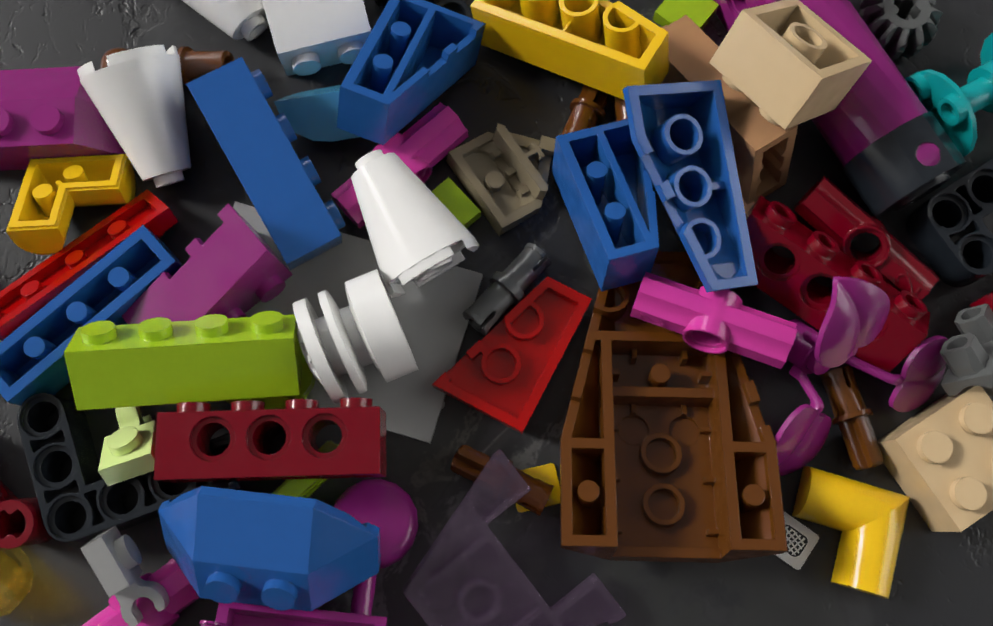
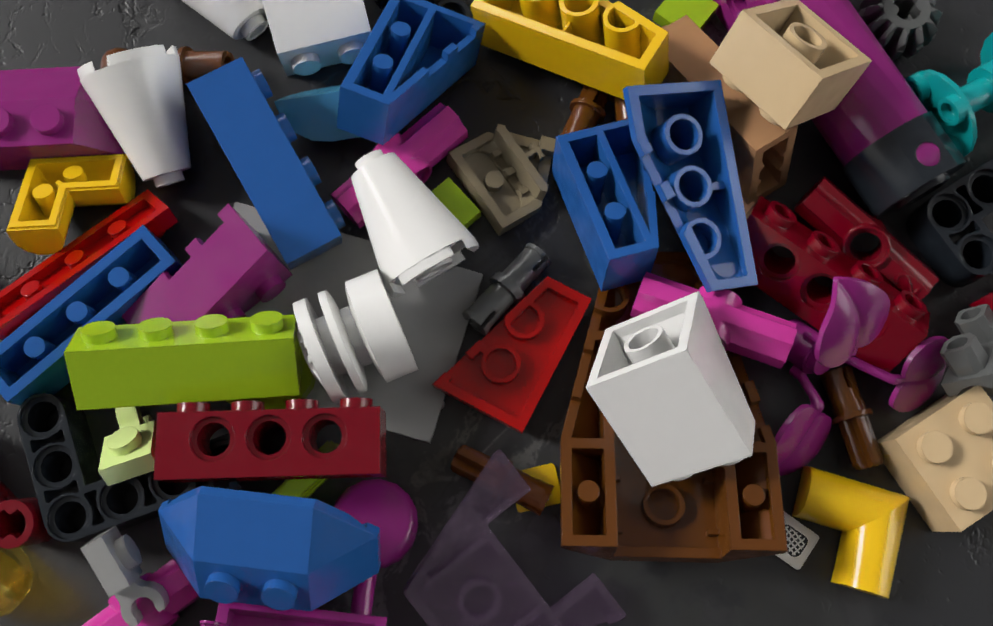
(672, 392): none -> white slope

